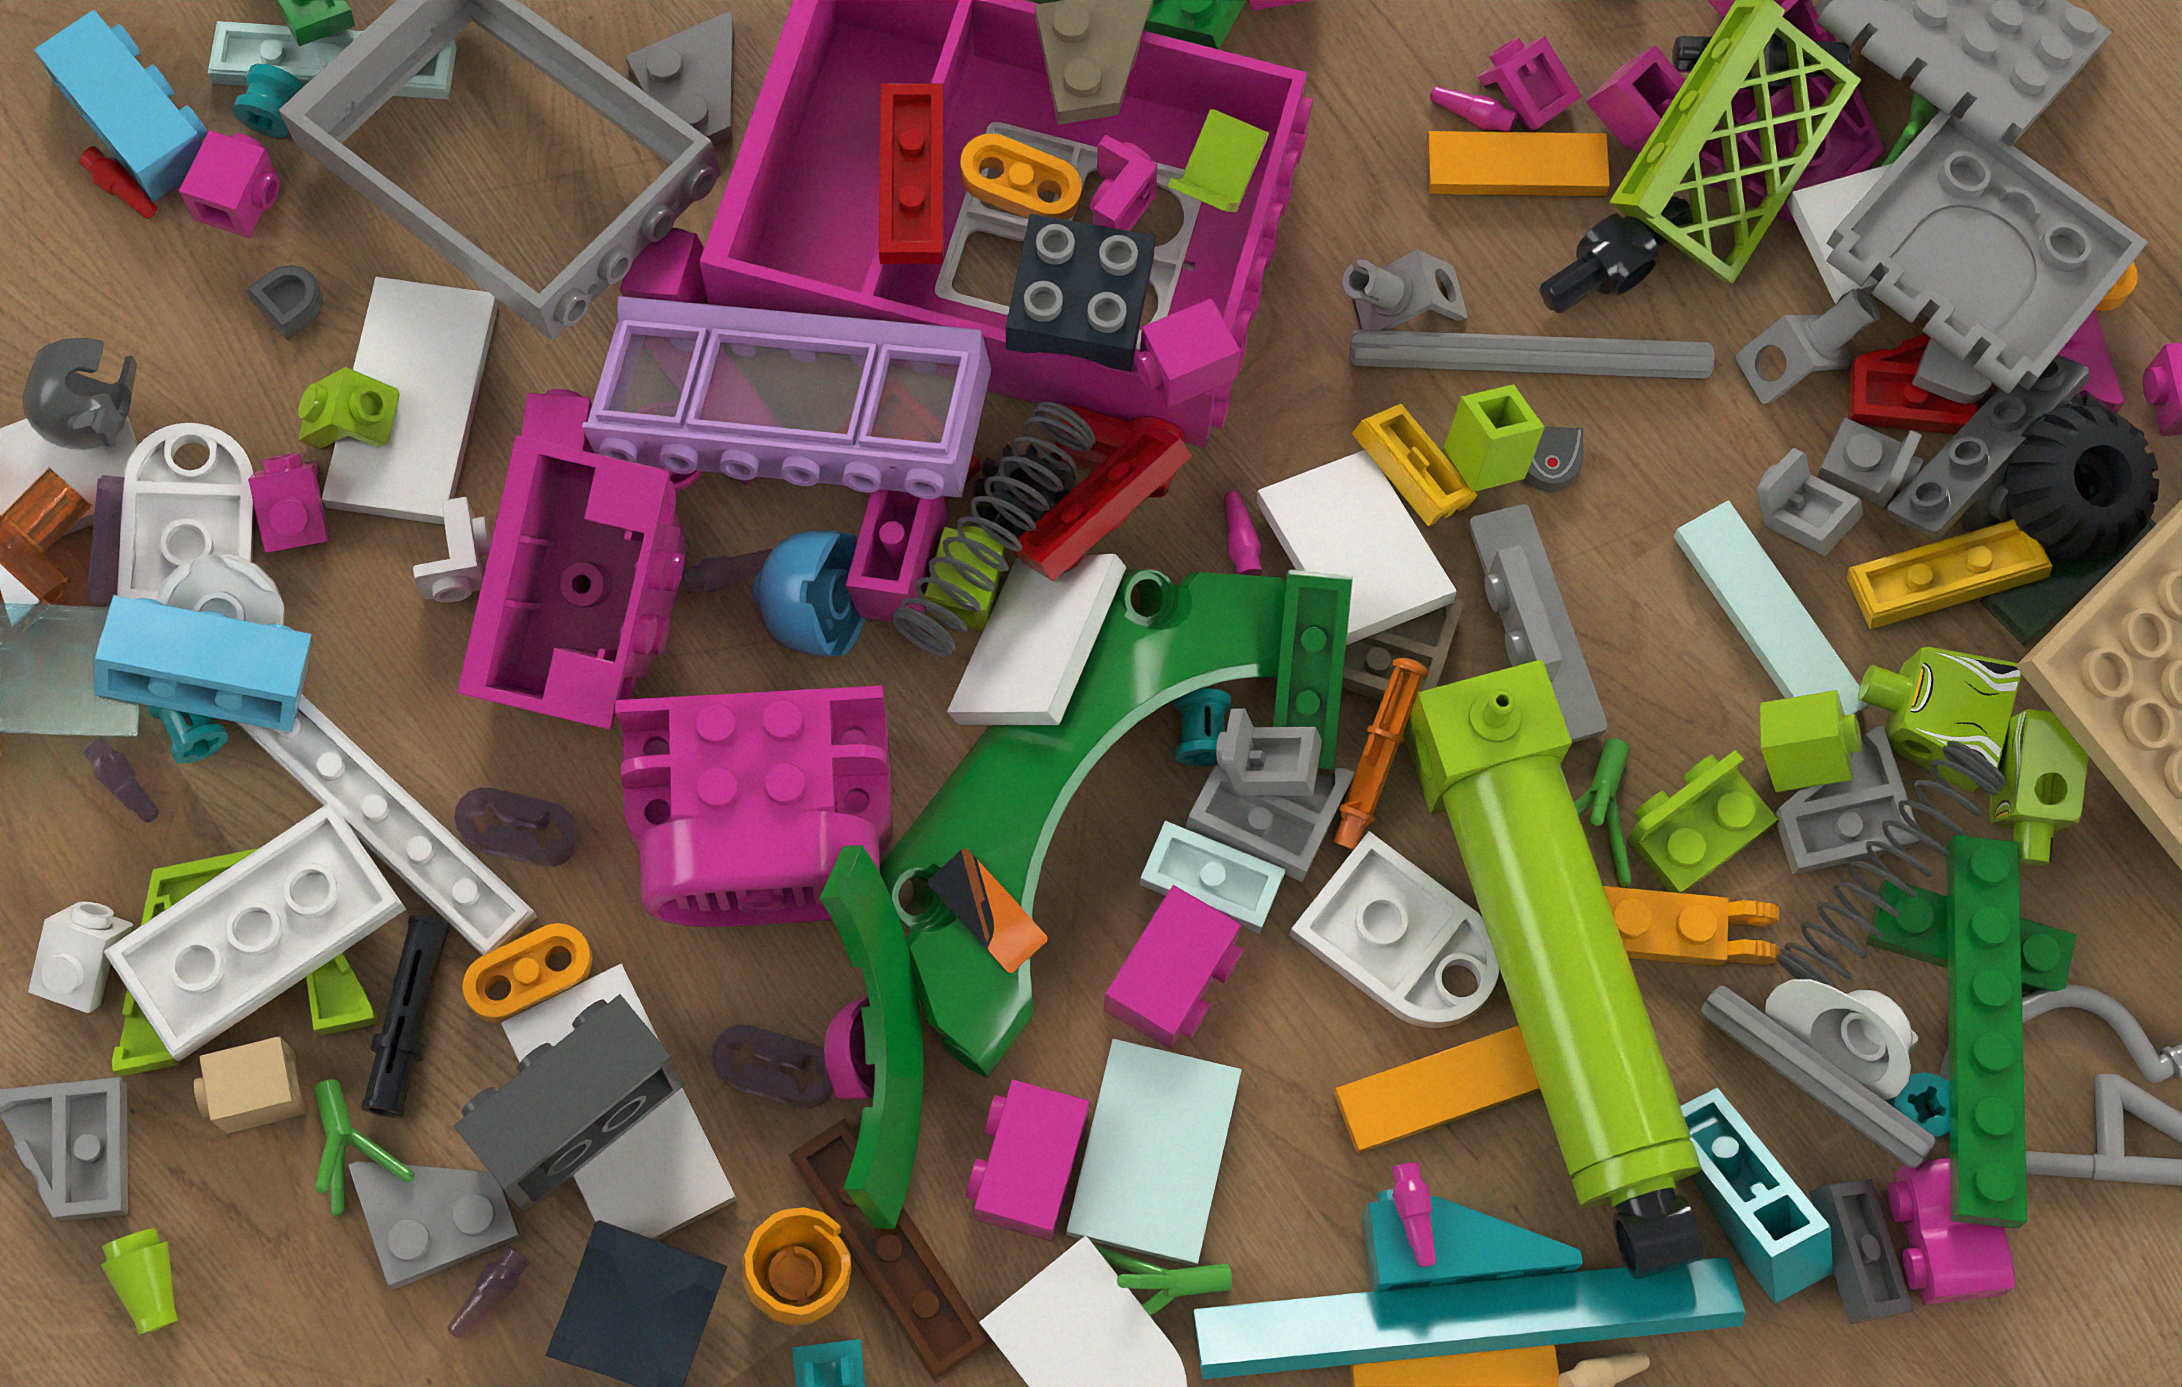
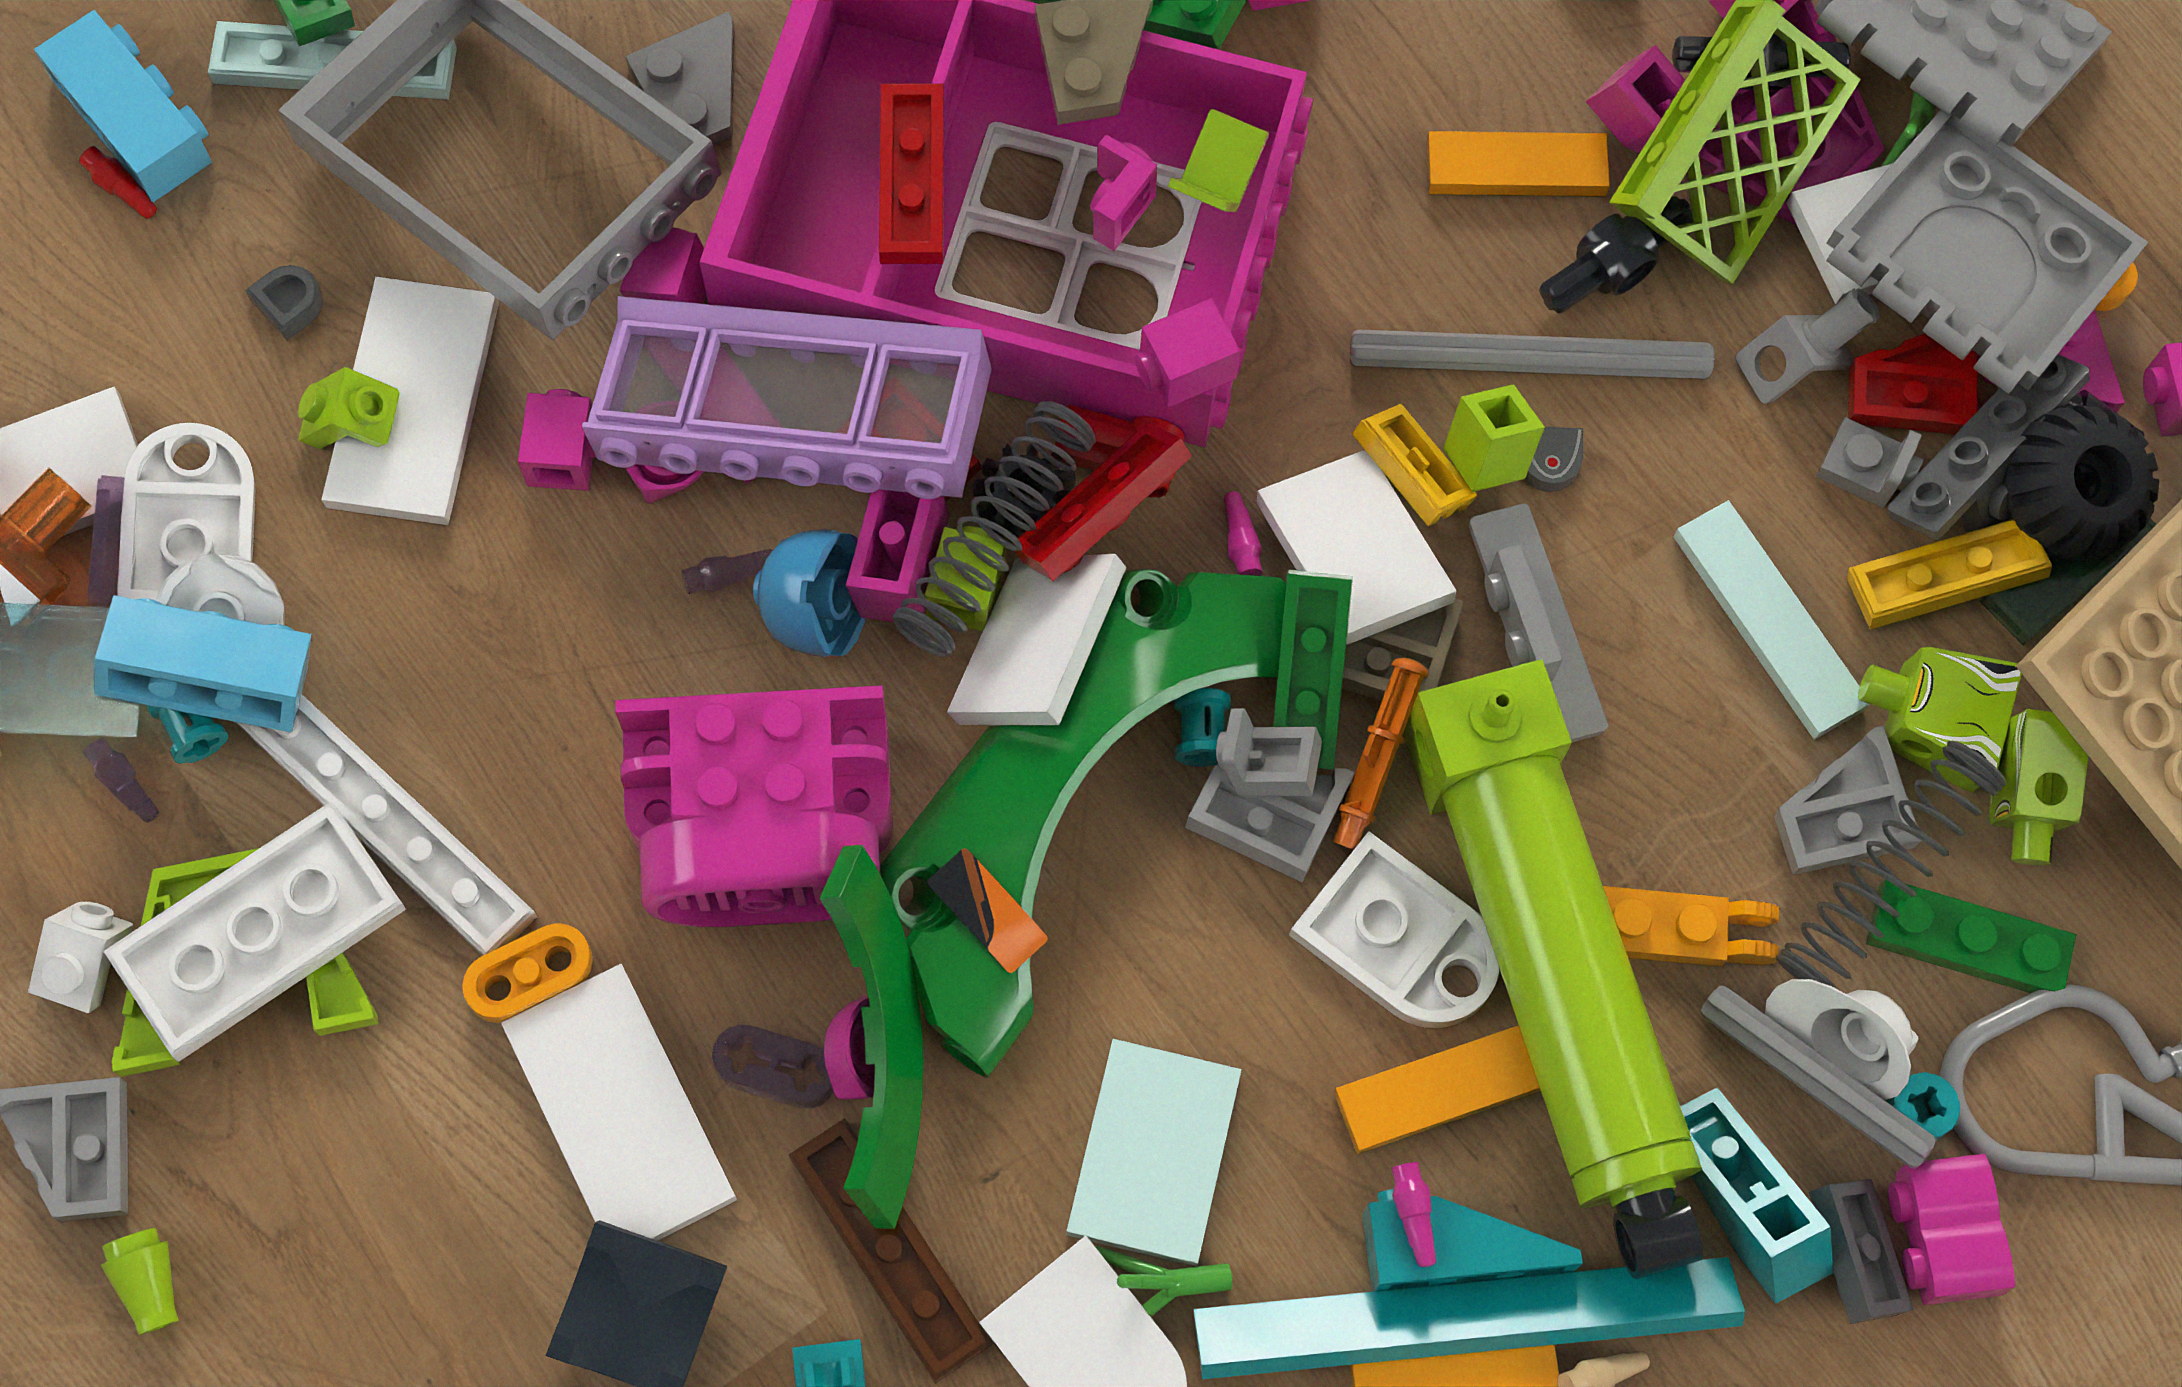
(73, 407): dark grey helmet -> none
(230, 183): dark pink brick -> none
(249, 1085): tan brick -> none
(266, 93): teal wheel -> none
(288, 503): dark pink bracket -> none
(340, 1135): bright green plant -> none
(405, 1020): black pin -> none
(433, 1219): light grey wing -> none
(467, 542): white bracket -> none
(491, 1288): piece -> none
(521, 813): beam -> none
(569, 1101): dark grey brick -> none
(575, 583): dark pink brick -> none
(796, 1266): light orange helmet -> none
(1024, 176): light orange plate -> none
(1029, 1159): dark pink brick -> none
(1080, 291): black brick -> none
(1174, 967): dark pink brick -> none
(1213, 873): light aqua plate -> none
(1402, 290): light grey bracket -> none
(1478, 110): dark pink piece -> none
(1531, 80): dark pink bracket -> none
(1603, 798): bright green plant -> none
(1701, 824): lime bracket -> none
(1806, 506): light grey bracket -> none
(1808, 740): lime brick -> none
(1950, 376): light grey tile -> none
(1985, 1033): green plate -> none

